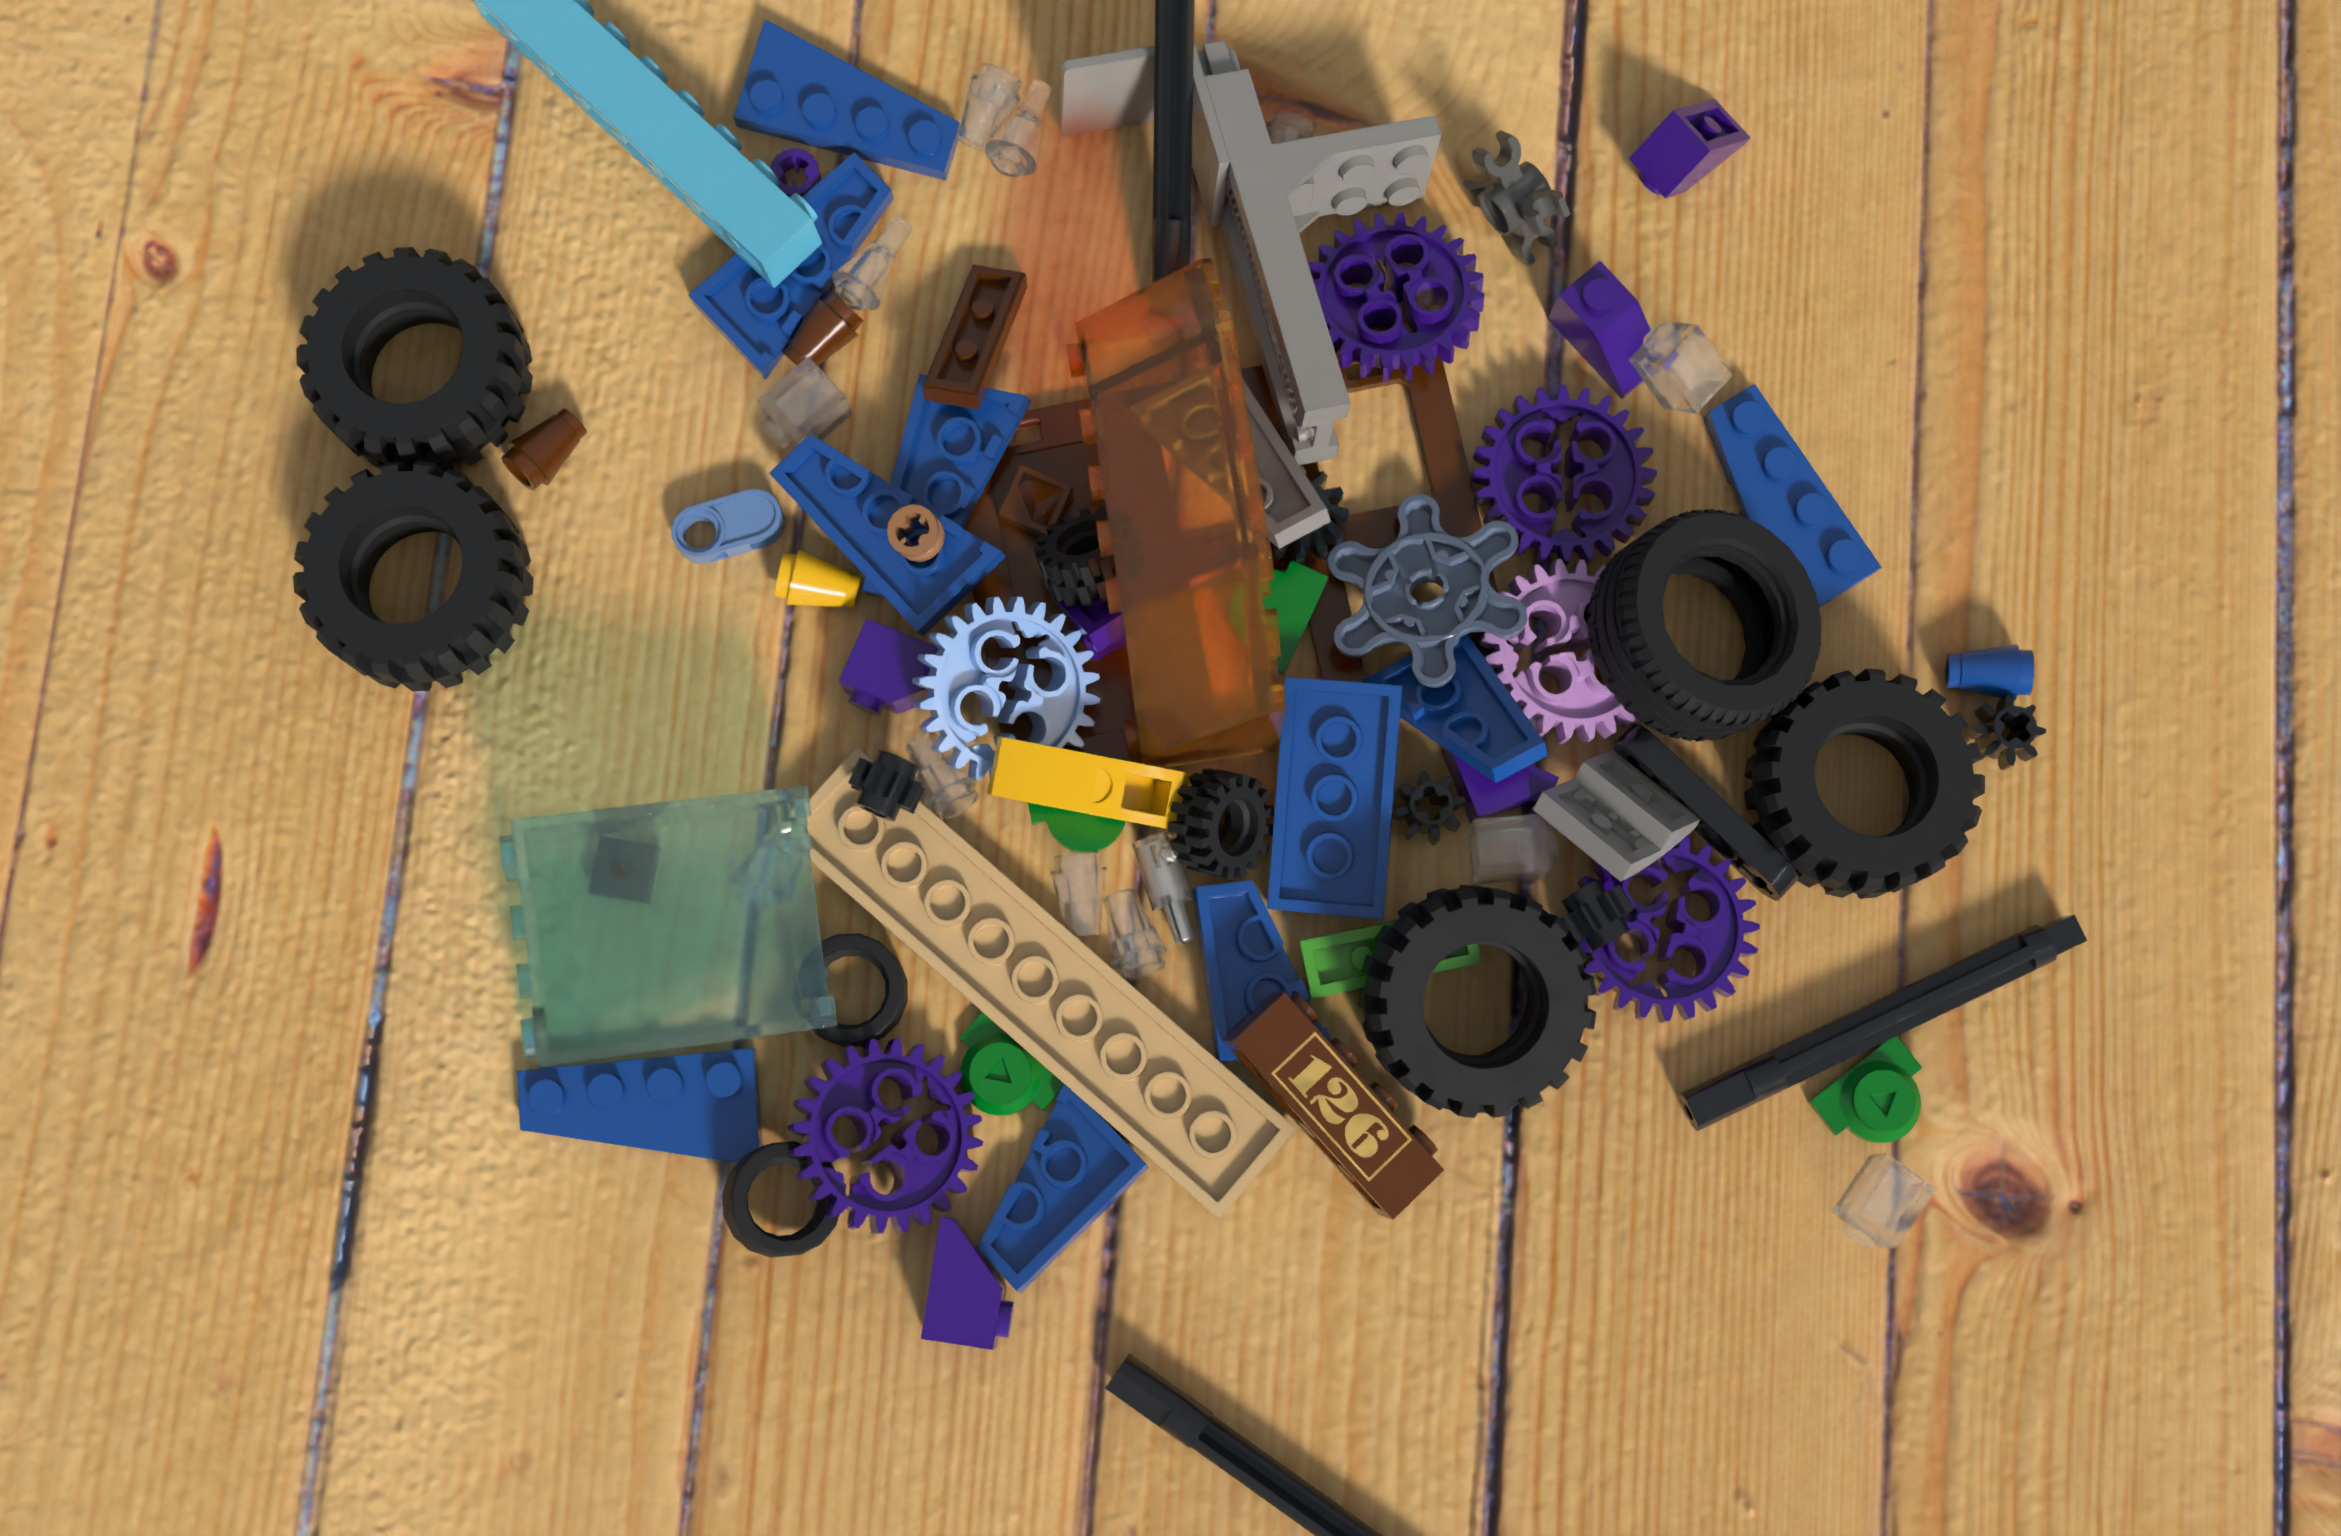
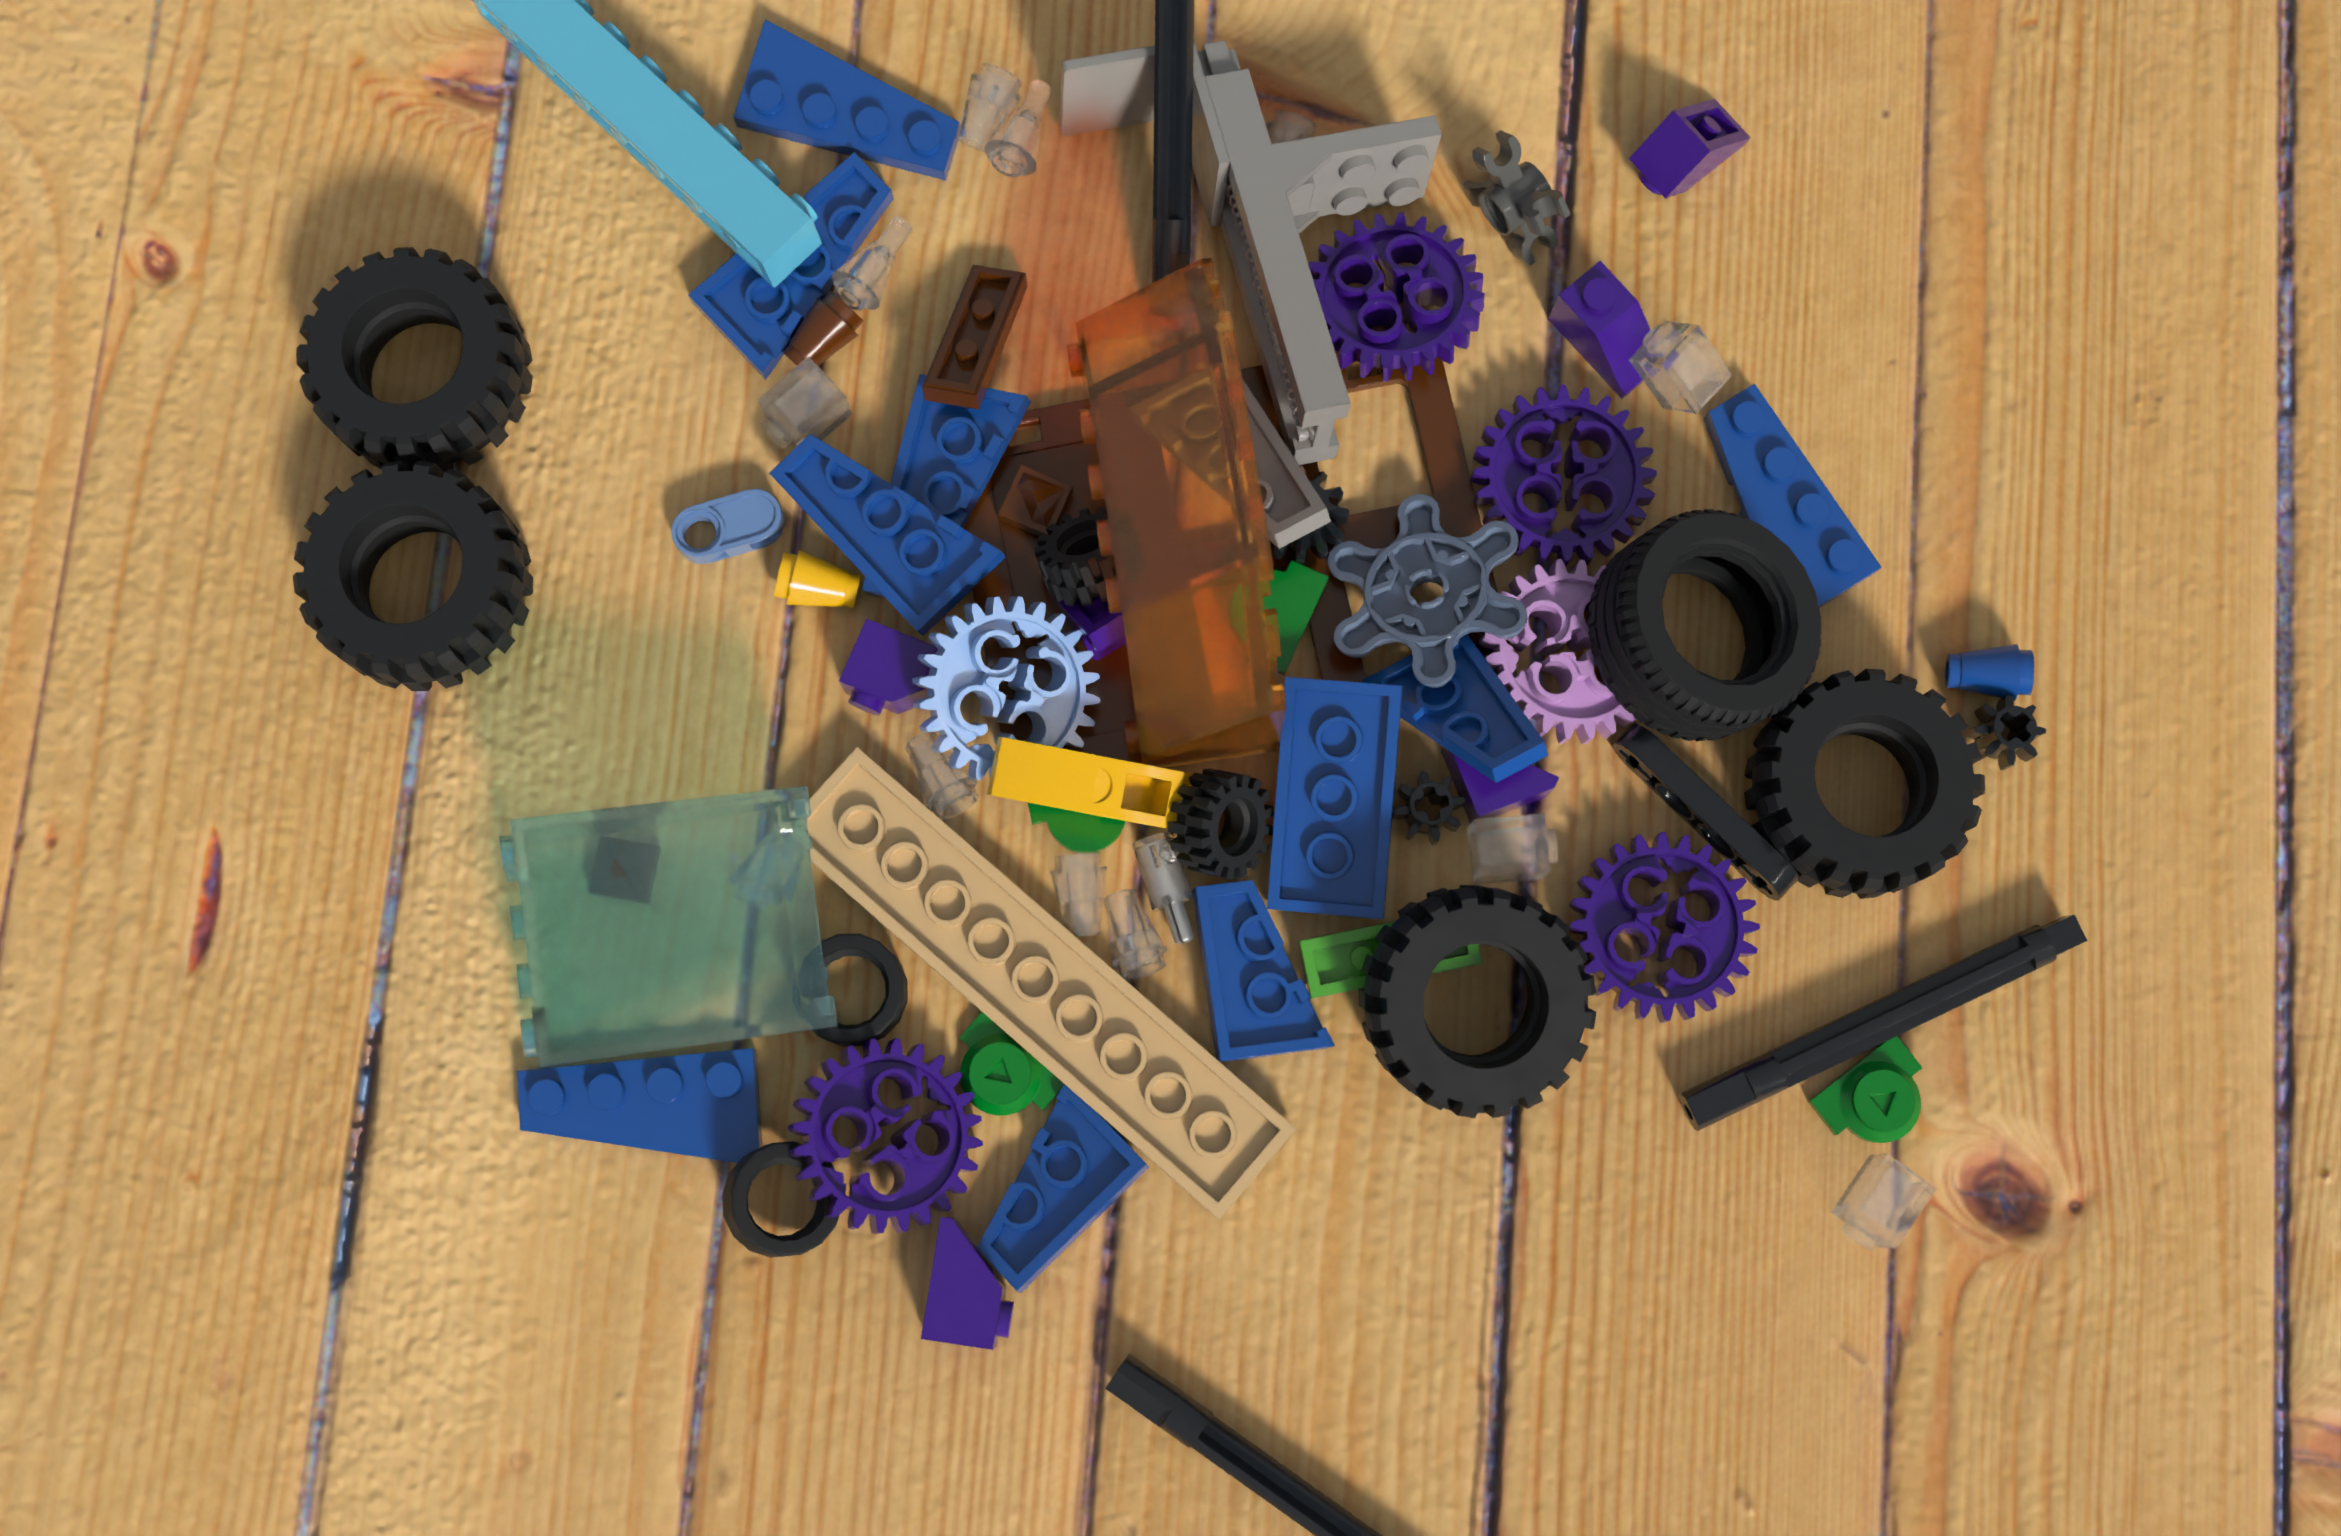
(542, 451): reddish brown cone -> none
(796, 159): dark purple bush -> none
(886, 785): black gear -> none
(902, 522): medium nougat bush -> none
(1334, 1104): reddish brown brick -> none
(1597, 914): black gear -> none
(1616, 815): light grey slope -> none

